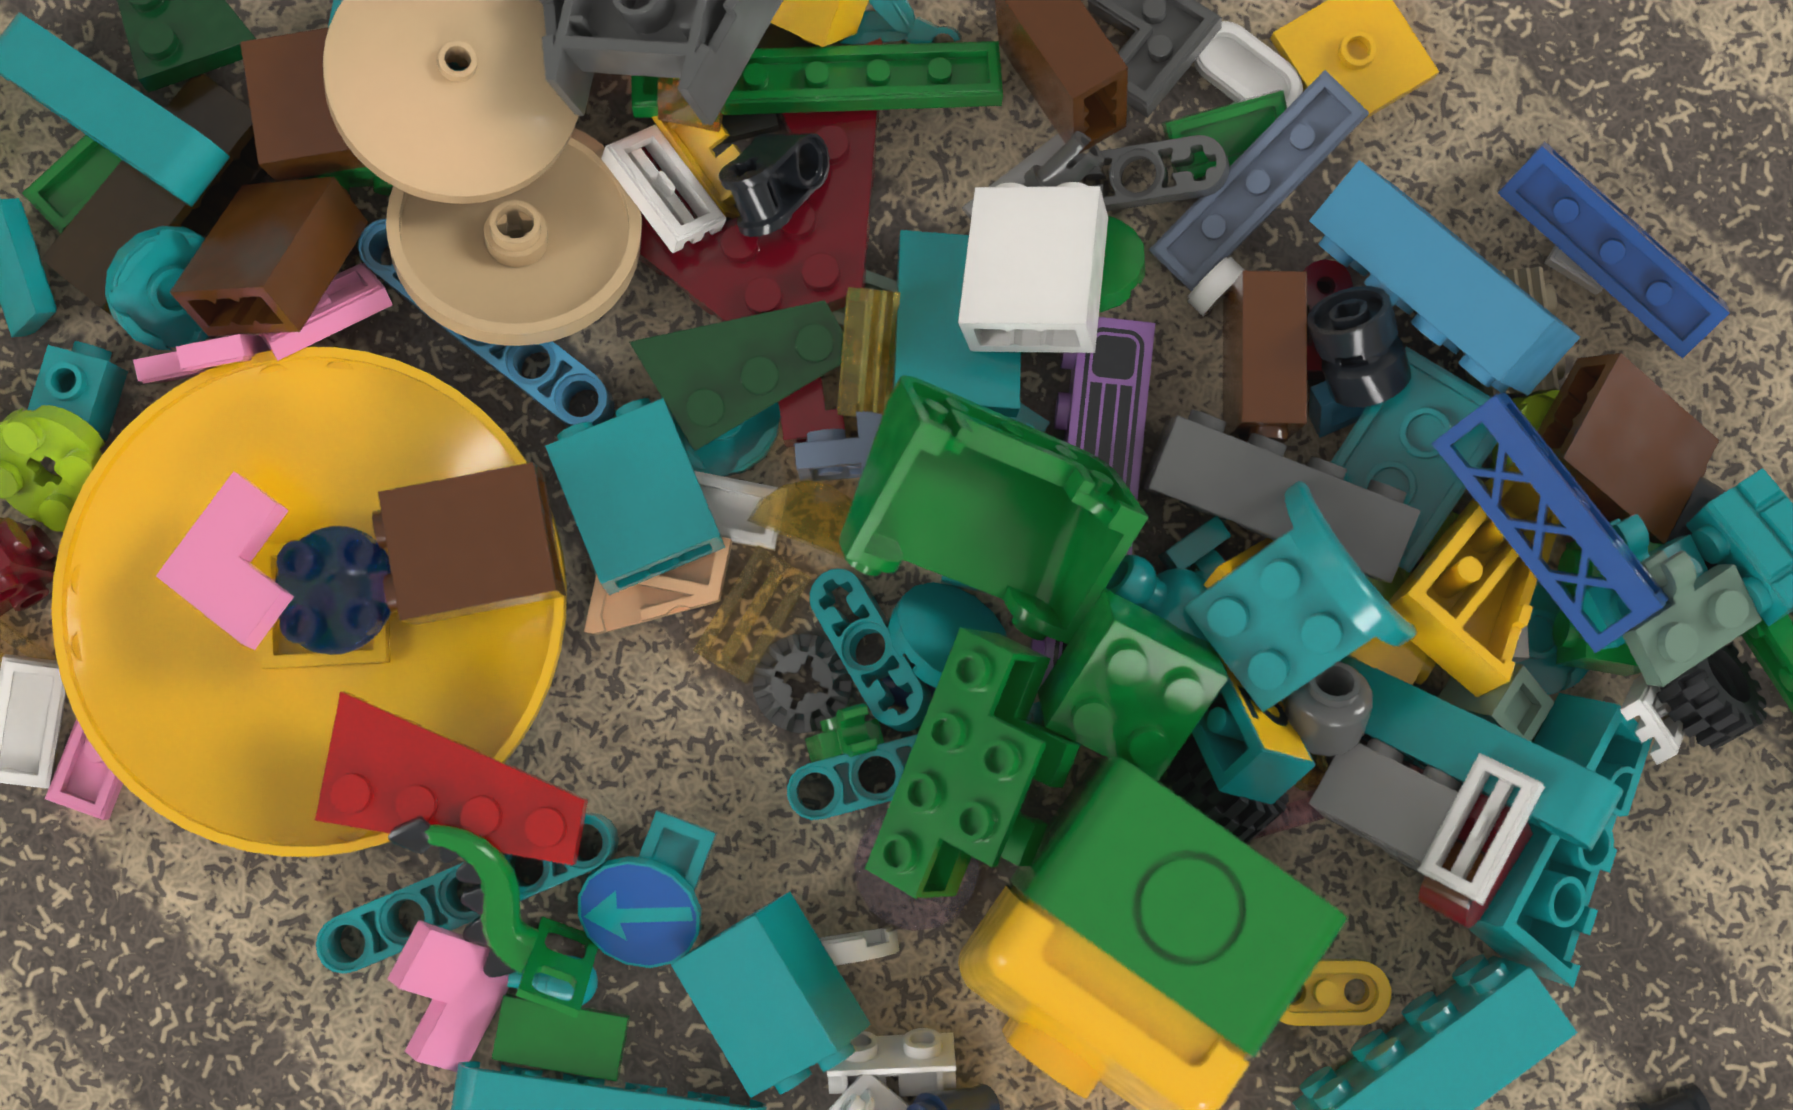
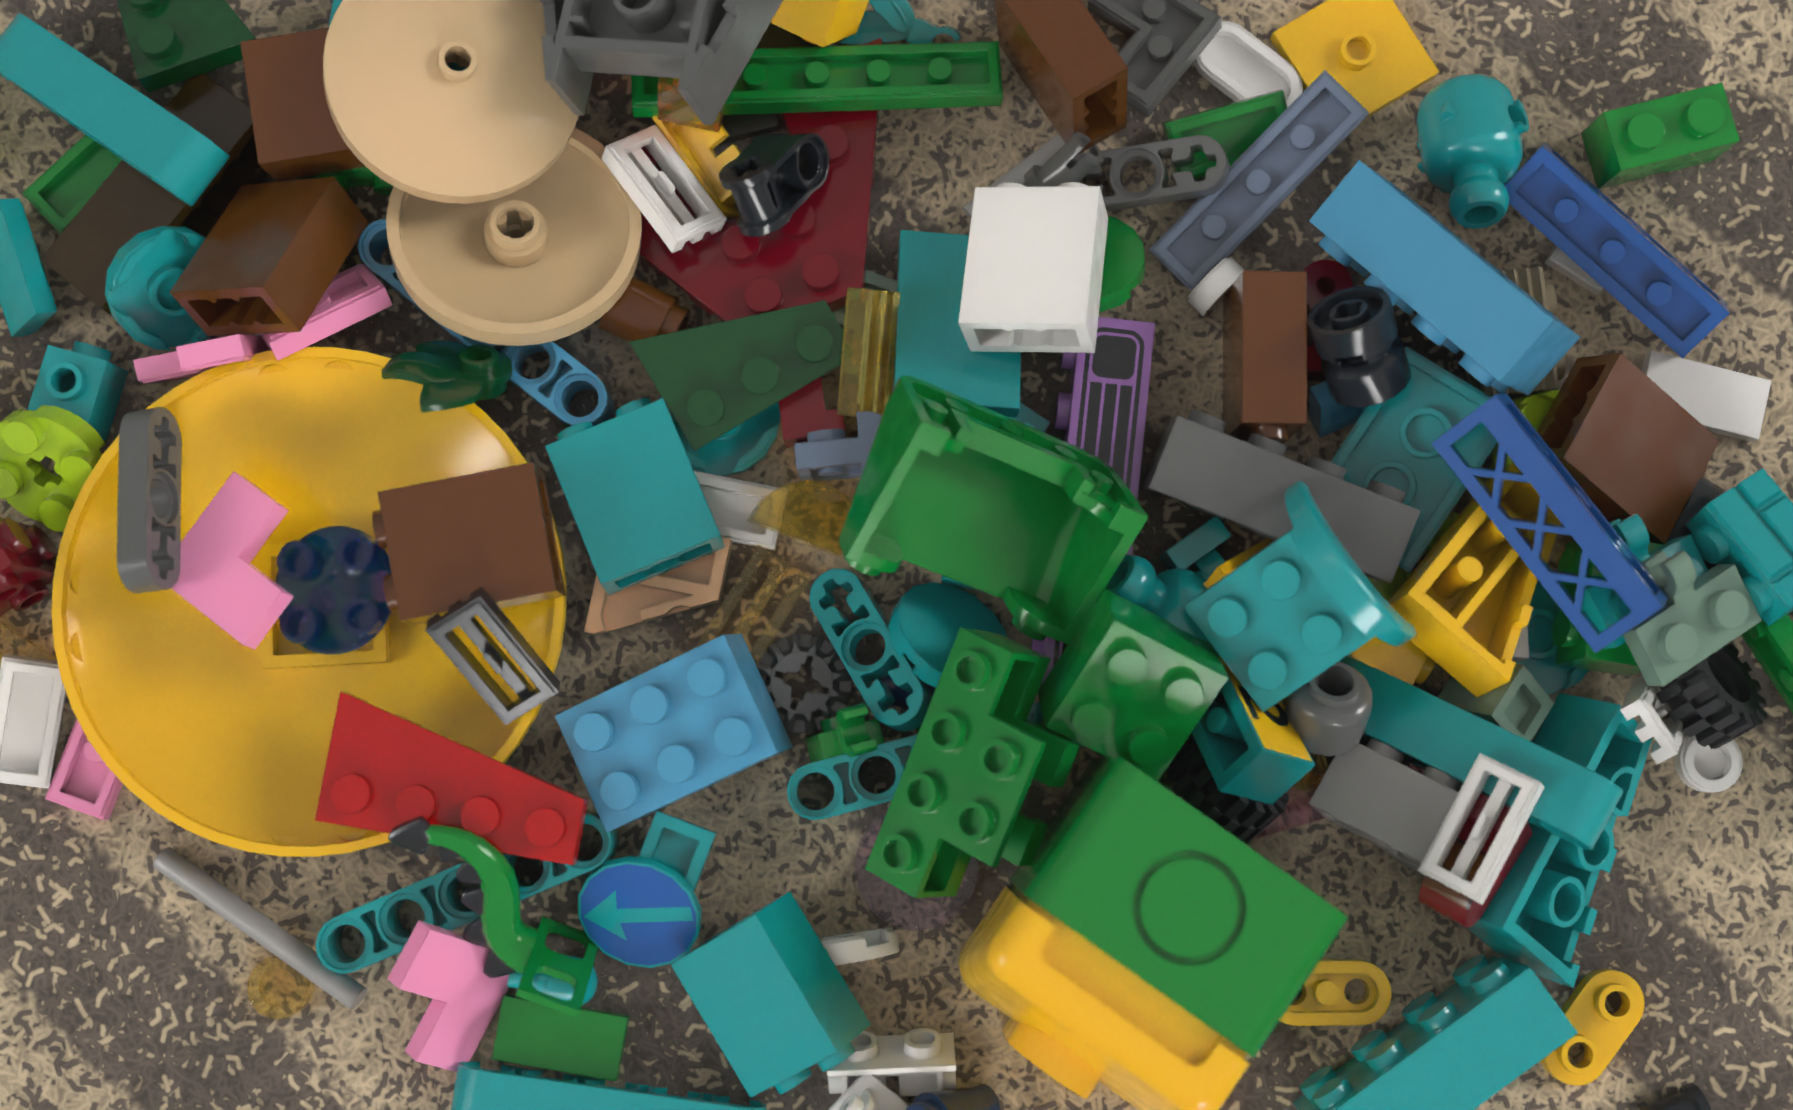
(149, 500): none -> dark grey beam
(258, 927): none -> light grey bar
(278, 989): none -> clear yellow tile
(452, 373): none -> dark green plate
(462, 614): none -> tile
(644, 313): none -> reddish brown brick
(673, 731): none -> dark azure brick
(1471, 145): none -> teal piece
(1597, 1029): none -> yellow plate
(1660, 135): none -> green brick
(1708, 768): none -> white tile
(1715, 396): none -> white tile

